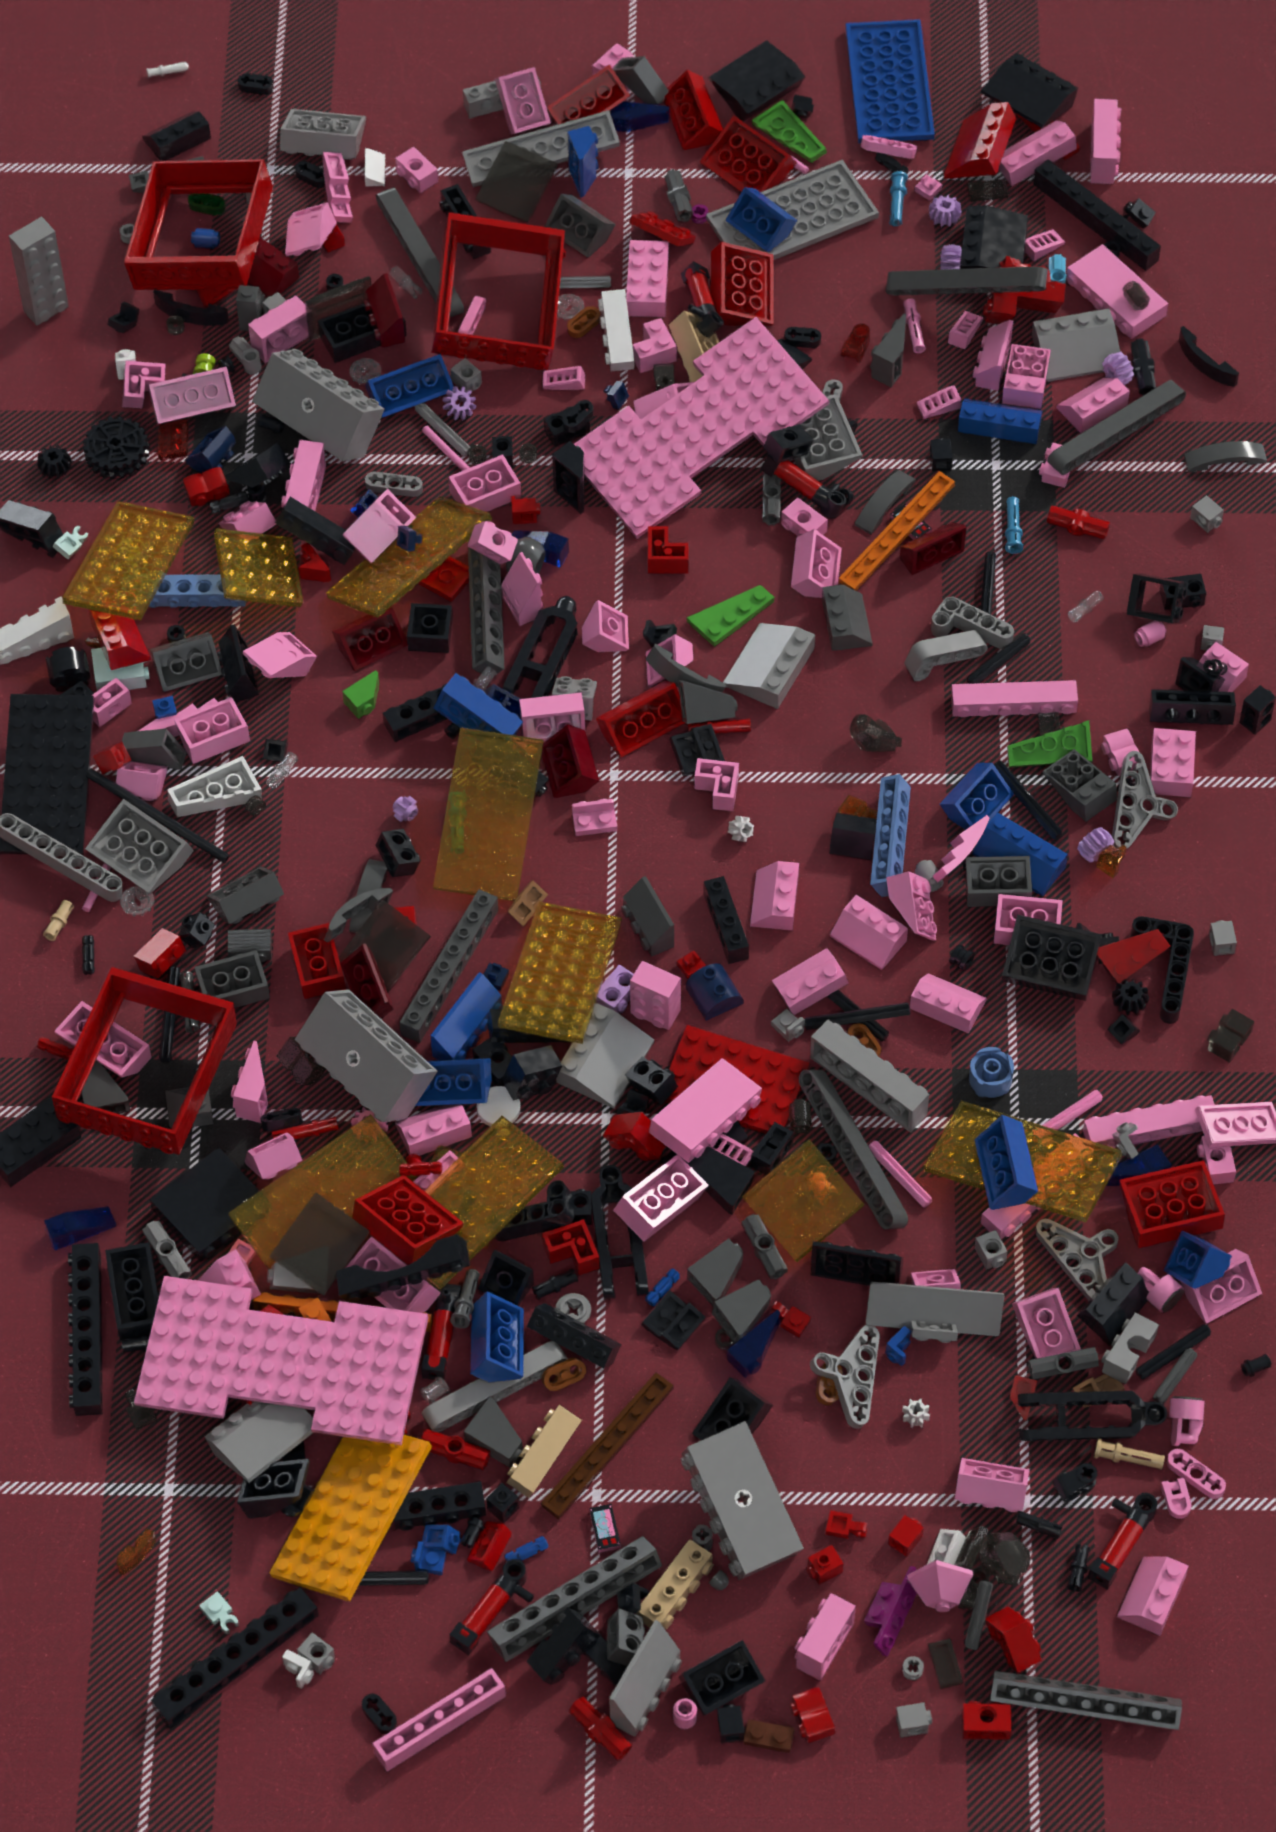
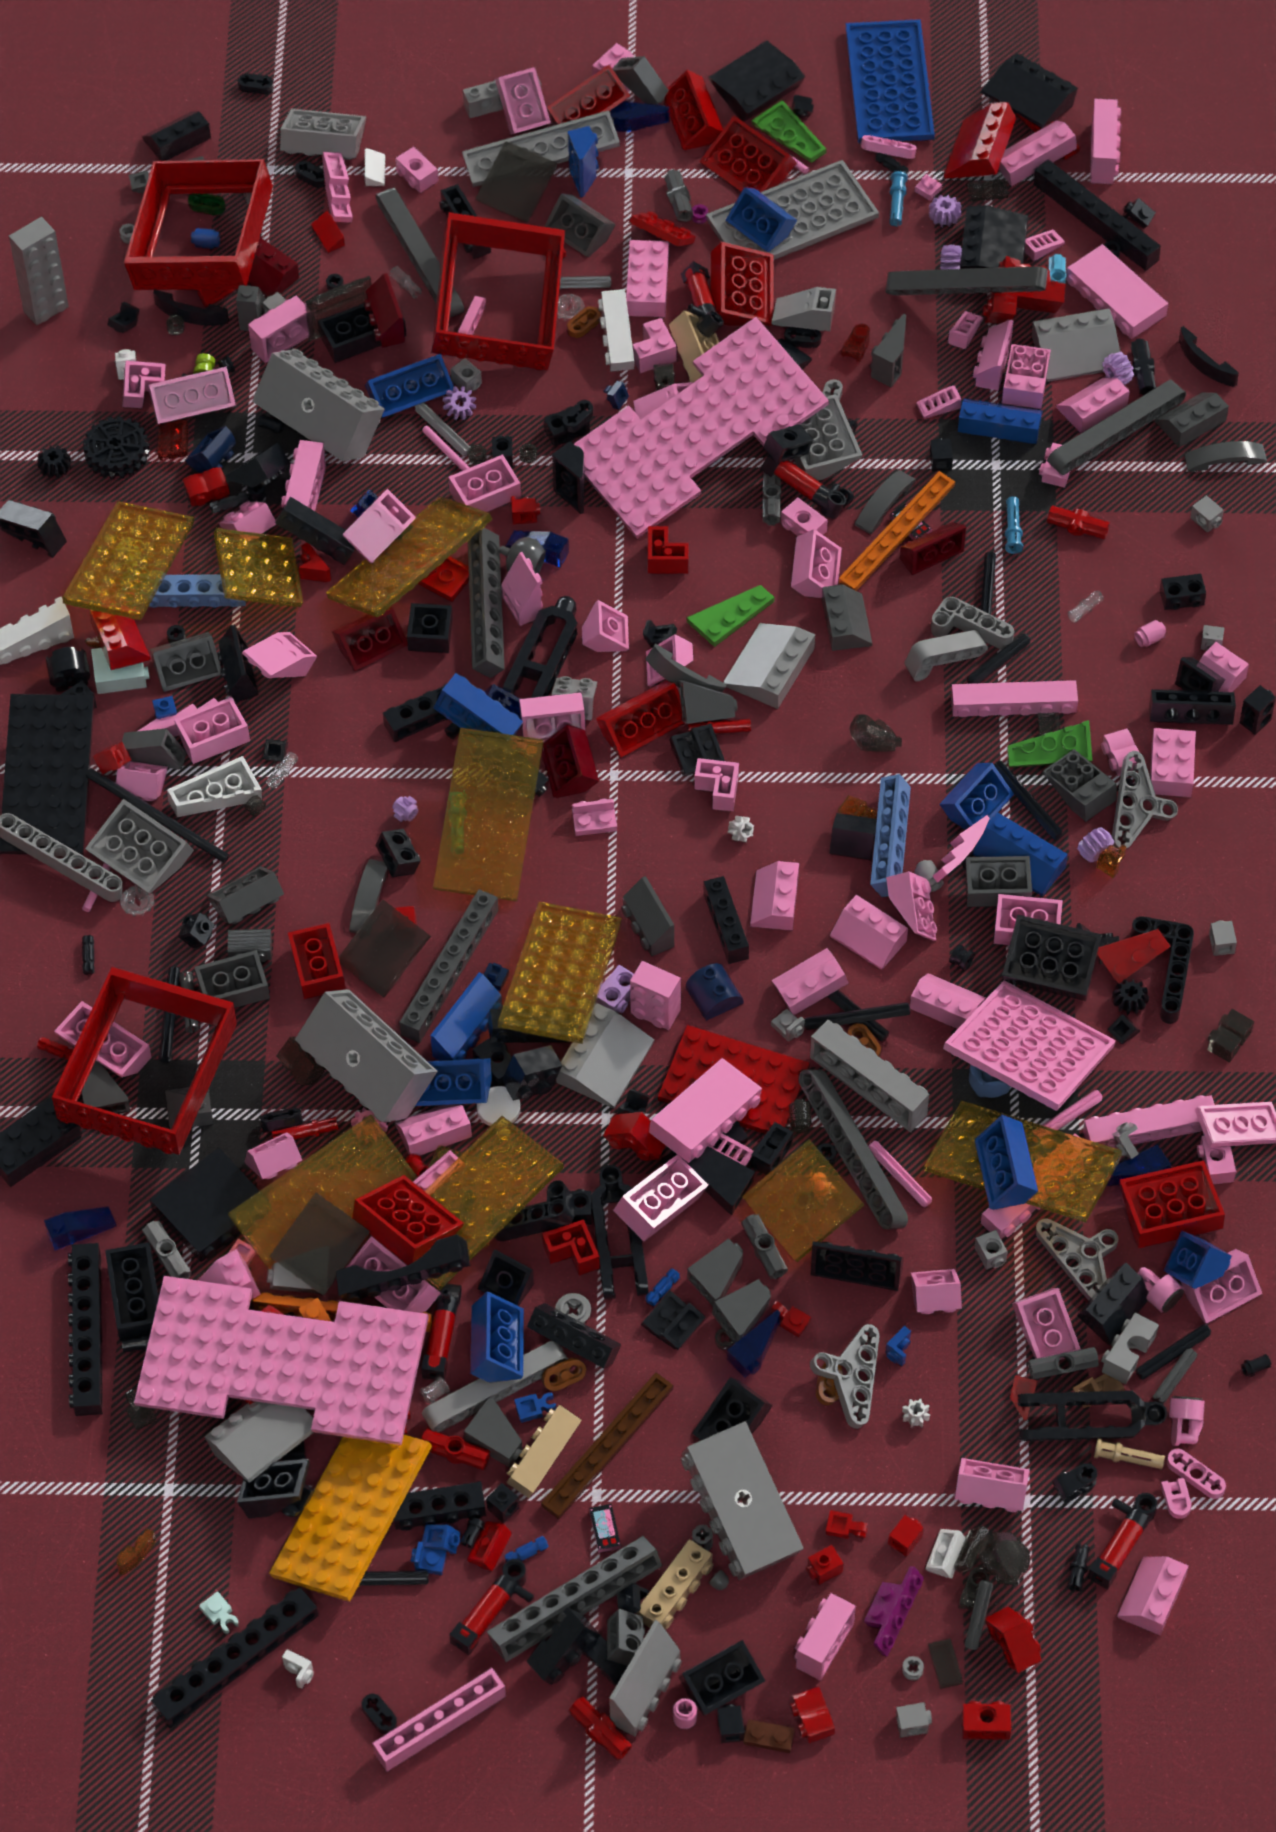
(58, 920): tan pin -> none
(70, 544): light aqua plate -> none
(110, 701): bright pink brick -> none
(159, 953): red brick -> none
(174, 68): white piece -> none
(246, 355): light grey piece -> none
(250, 1092): bright pink slope -> none
(309, 229): bright pink slope -> none
(315, 1644): light grey brick -> none
(361, 366): clear gear -> none
(362, 695): bright green slope -> none
(366, 981): dark red slope -> none
(367, 899): dark grey slope -> none
(399, 490): light grey beam -> none
(407, 538): dark blue tile -> none
(420, 1168): red axle -> none
(464, 1305): dark grey pin -> none
(482, 542): bright pink brick -> none
(484, 679): clear axle -> none
(527, 902): medium nougat slope -> none
(531, 1407): none -> blue plate
(555, 1284): black pin -> none
(564, 384): bright pink slope -> none
(652, 1080): black brick -> none
(690, 964): red tile -> none
(806, 309): none -> light grey slope
(910, 308): bright pink pin -> none
(934, 1310): light grey bracket -> none
(940, 1584): bright pink slope -> none
(1029, 1045): none -> bright pink plate
(1039, 1524): black axle -> none
(1086, 1700): dark grey brick -> none
(1136, 295): clear smoke brick -> none
(1137, 594): black window -> none
(1193, 418): none -> dark grey slope
(1215, 671): black pin -> none

